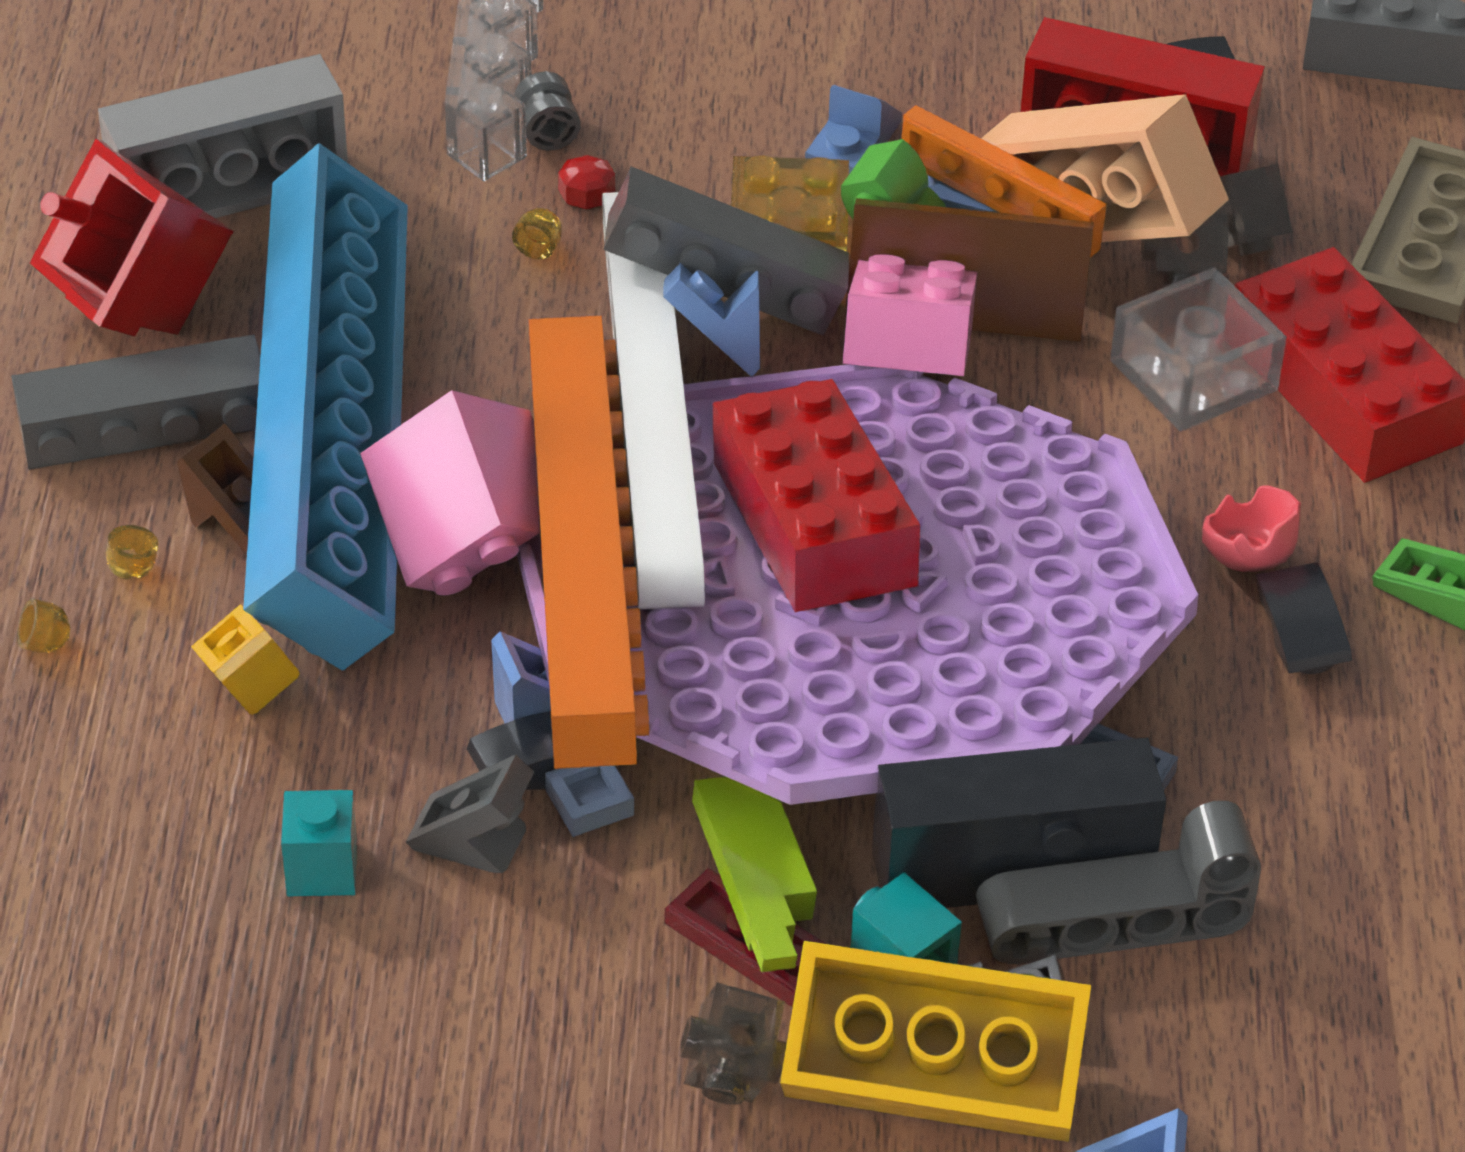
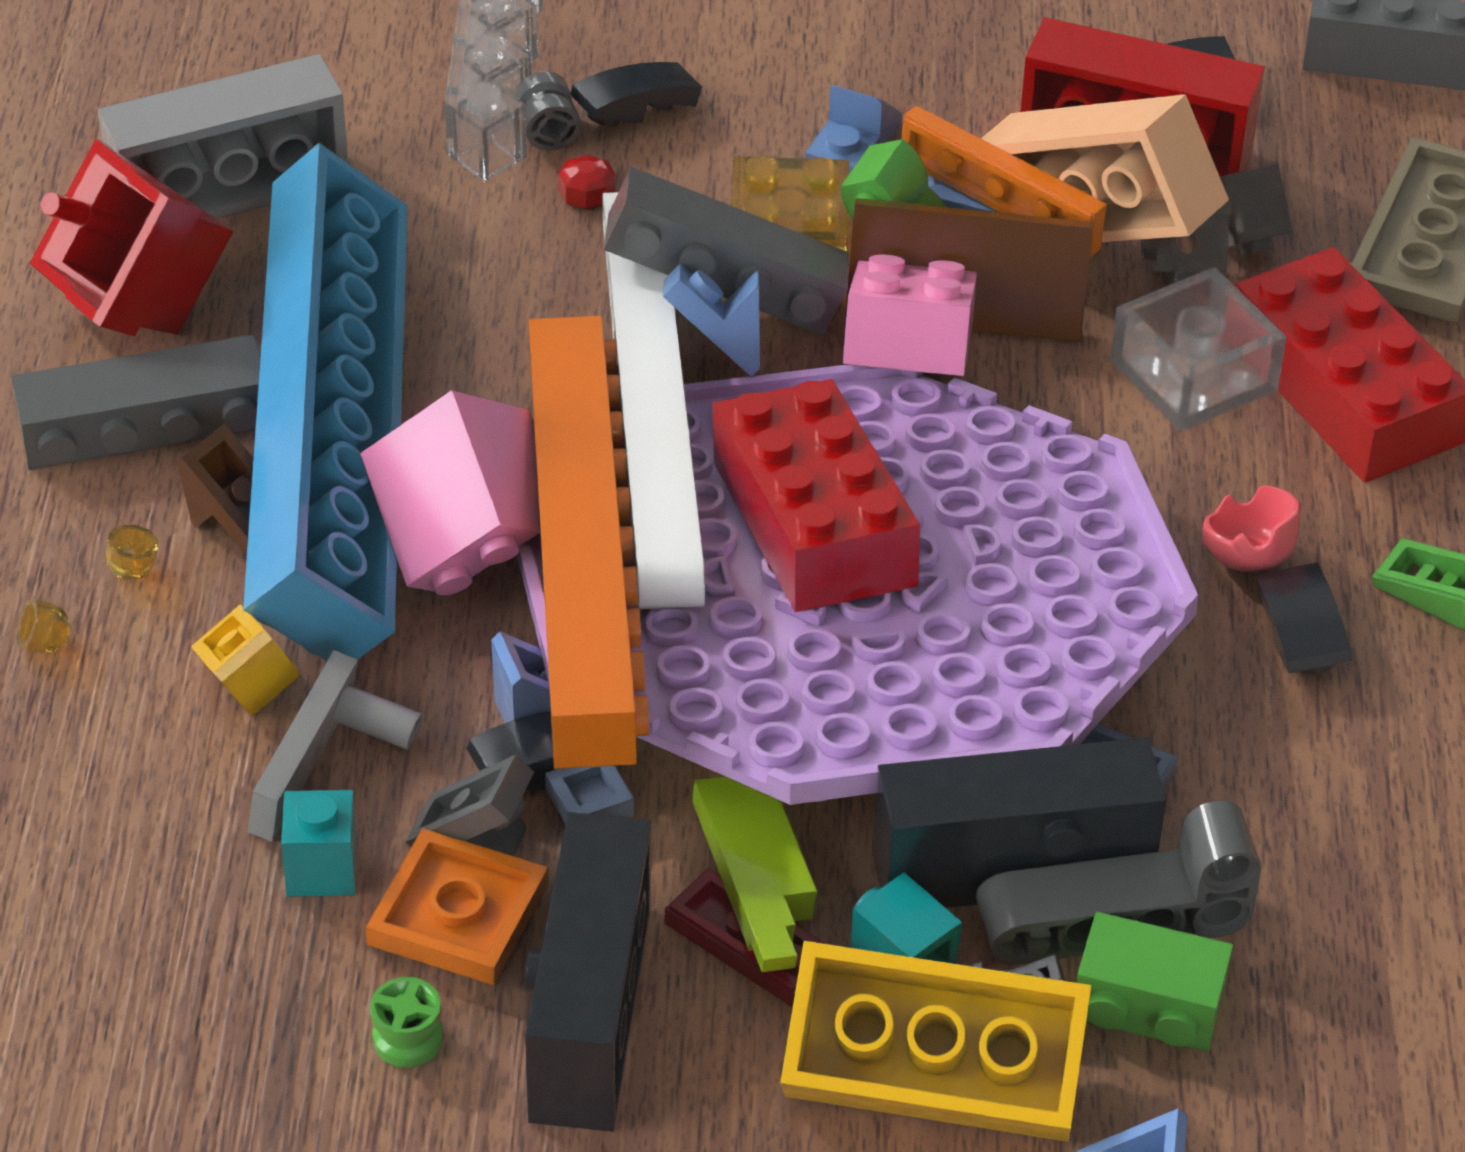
(329, 703): none -> light grey piece
(391, 1011): none -> bright green wheel
(457, 906): none -> orange plate
(537, 233): clear yellow hinge -> none
(588, 972): none -> black brick
(628, 90): none -> black slope
(733, 1045): clear smoke brick -> none
(1154, 980): none -> bright green brick

